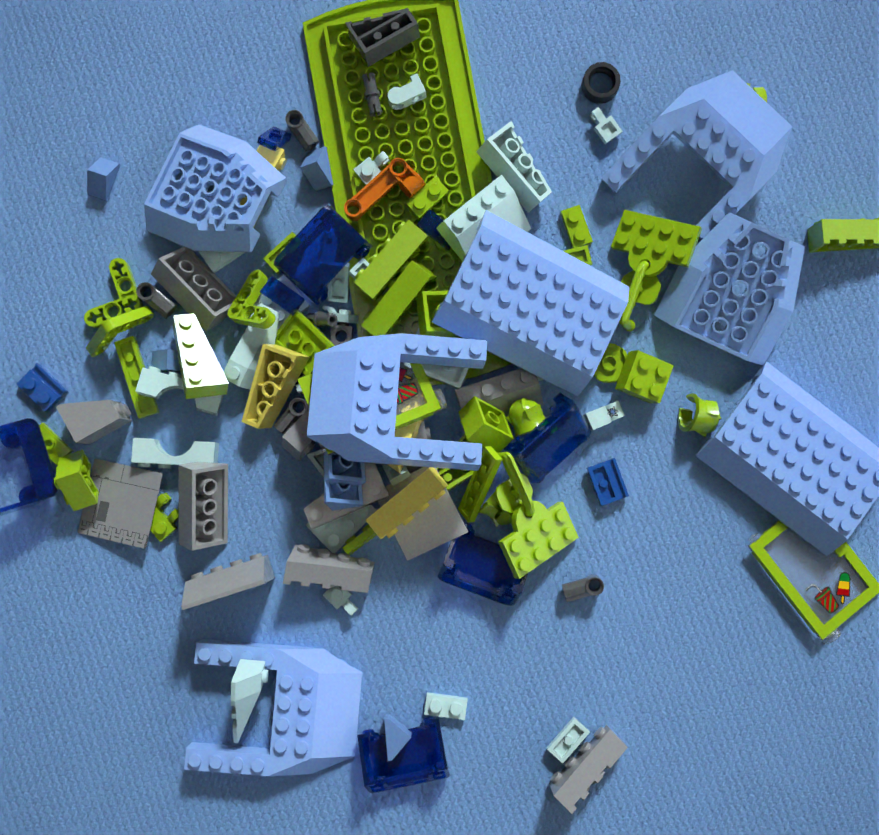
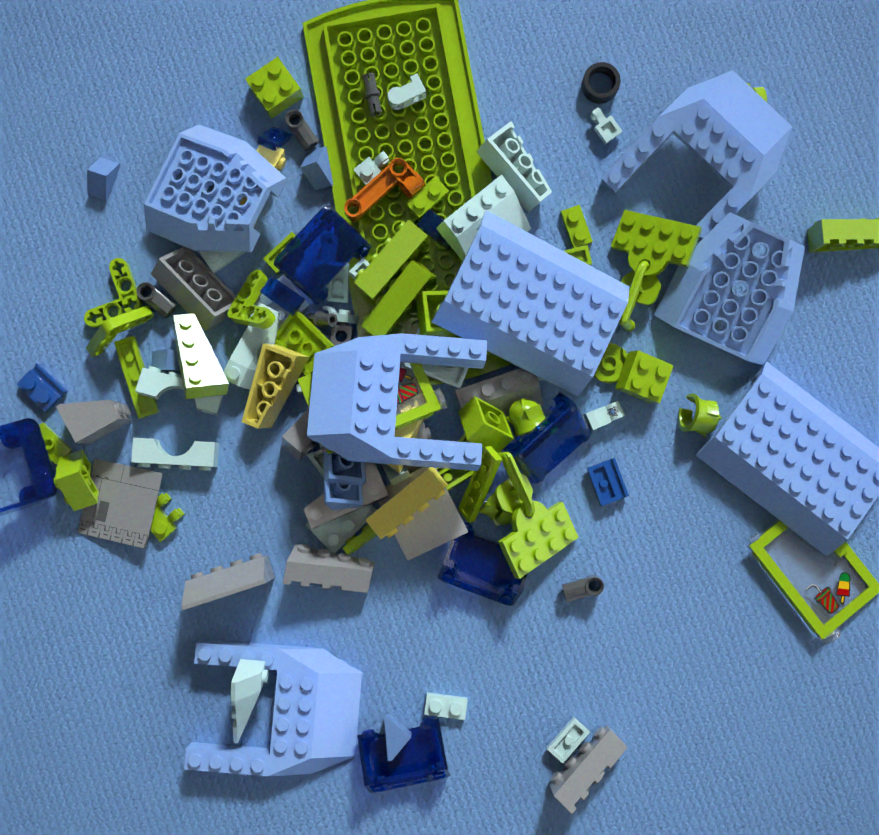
(203, 505): light grey slope -> none
(274, 87): none -> lime brick
(290, 416): dark grey piece -> none
(340, 598): light aqua plate -> none
(383, 35): dark grey wedge -> none

